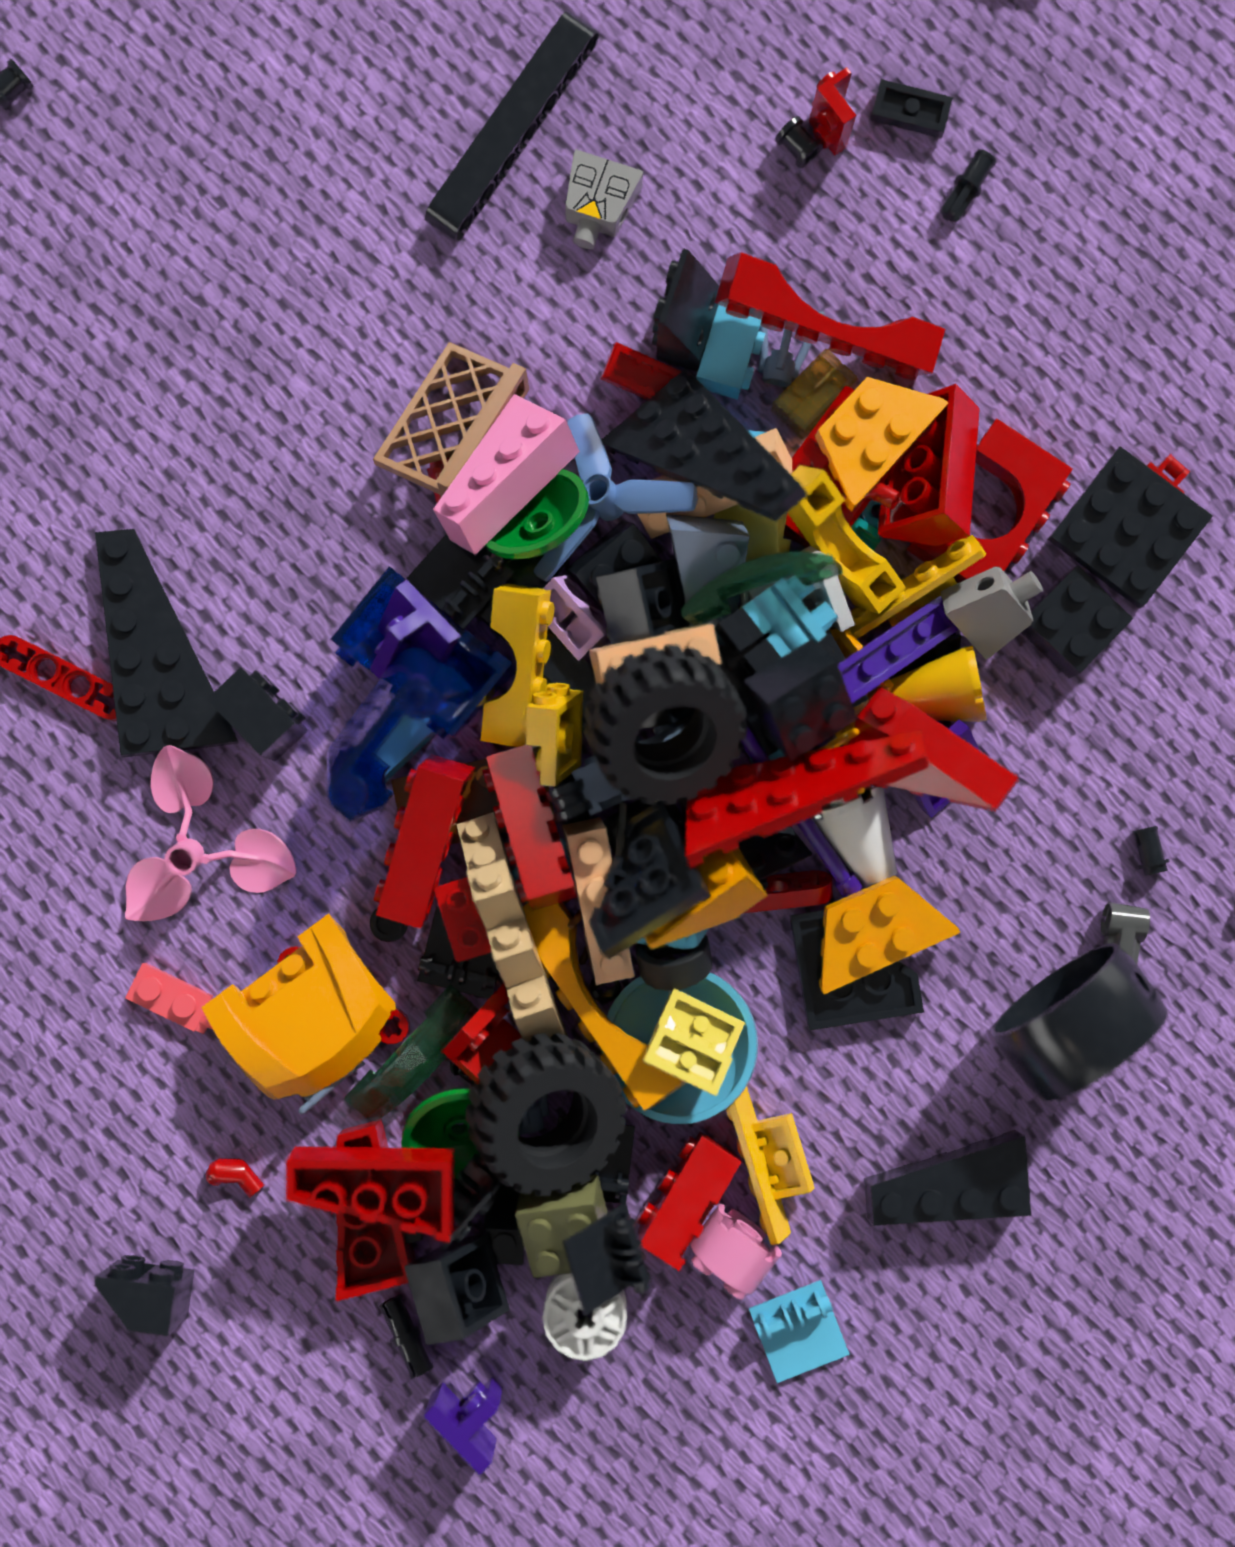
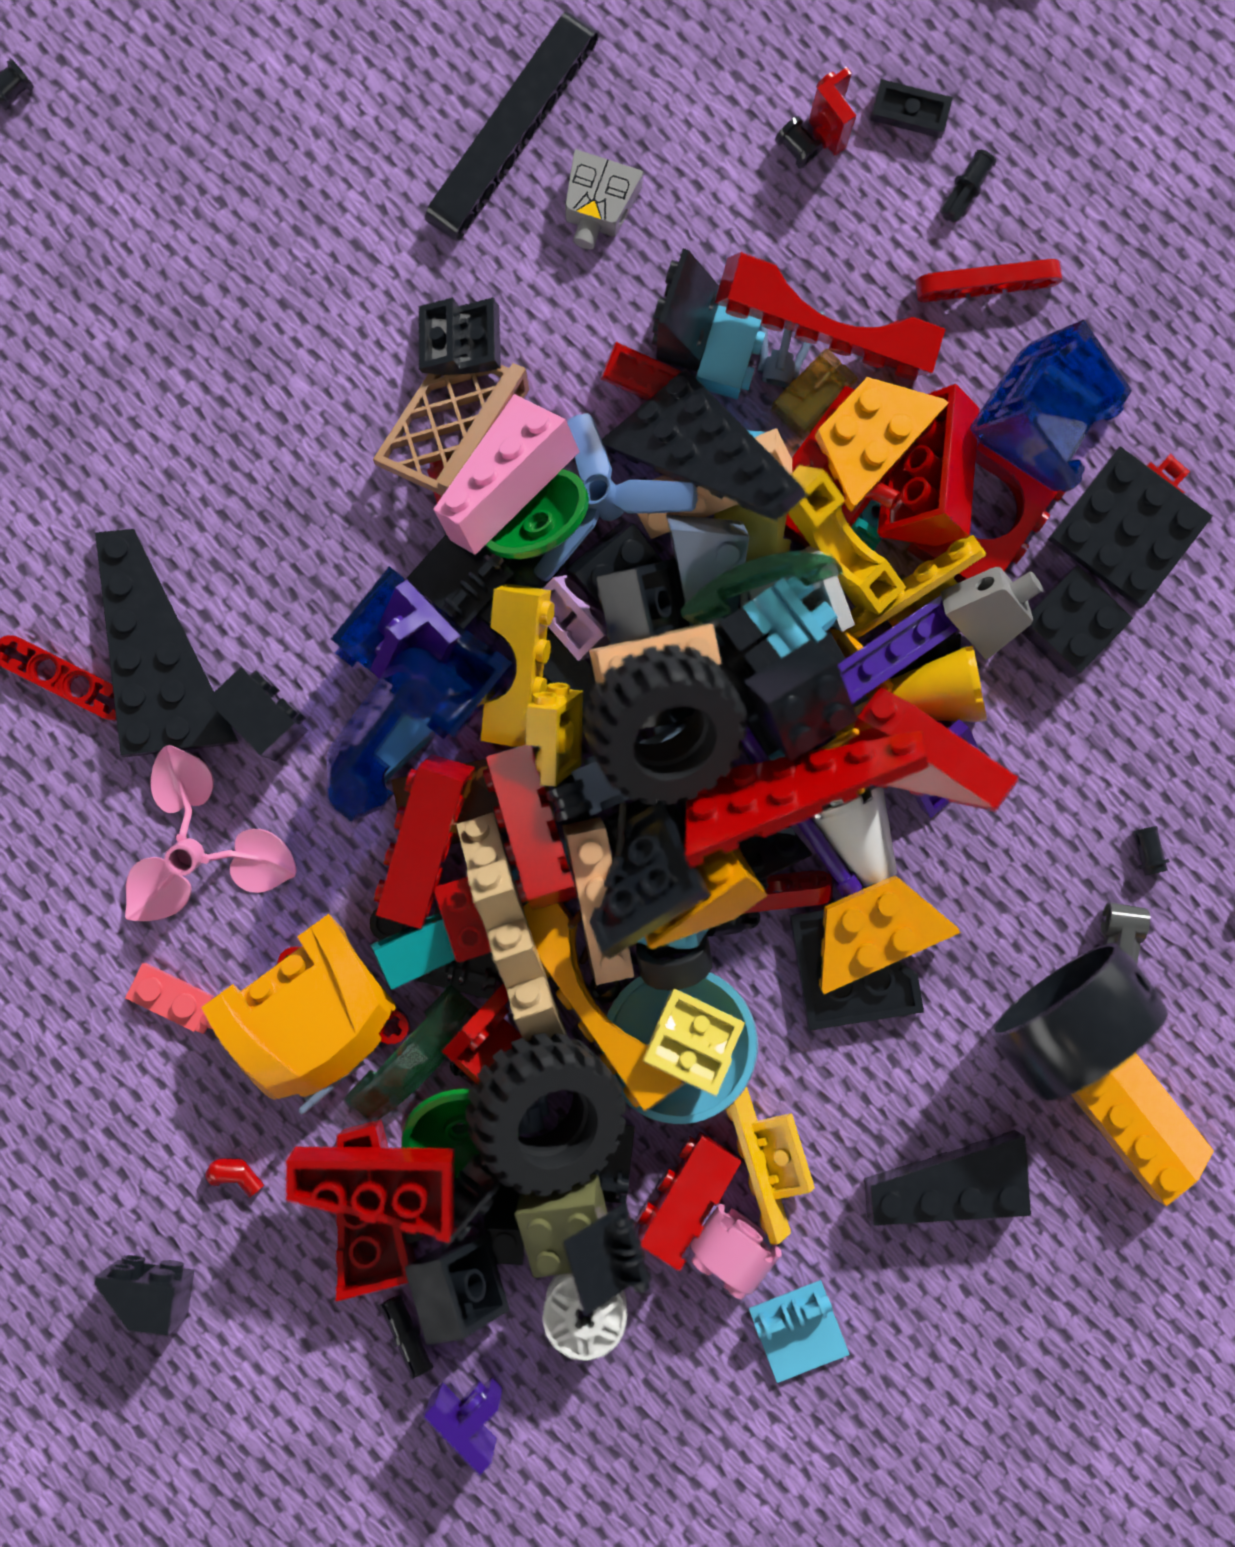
(413, 951): none -> teal hinge
(459, 337): none -> black slope
(735, 926): none -> black arm
(988, 280): none -> red beam
(1050, 404): none -> clear blue windscreen
(1146, 1129): none -> light orange slope

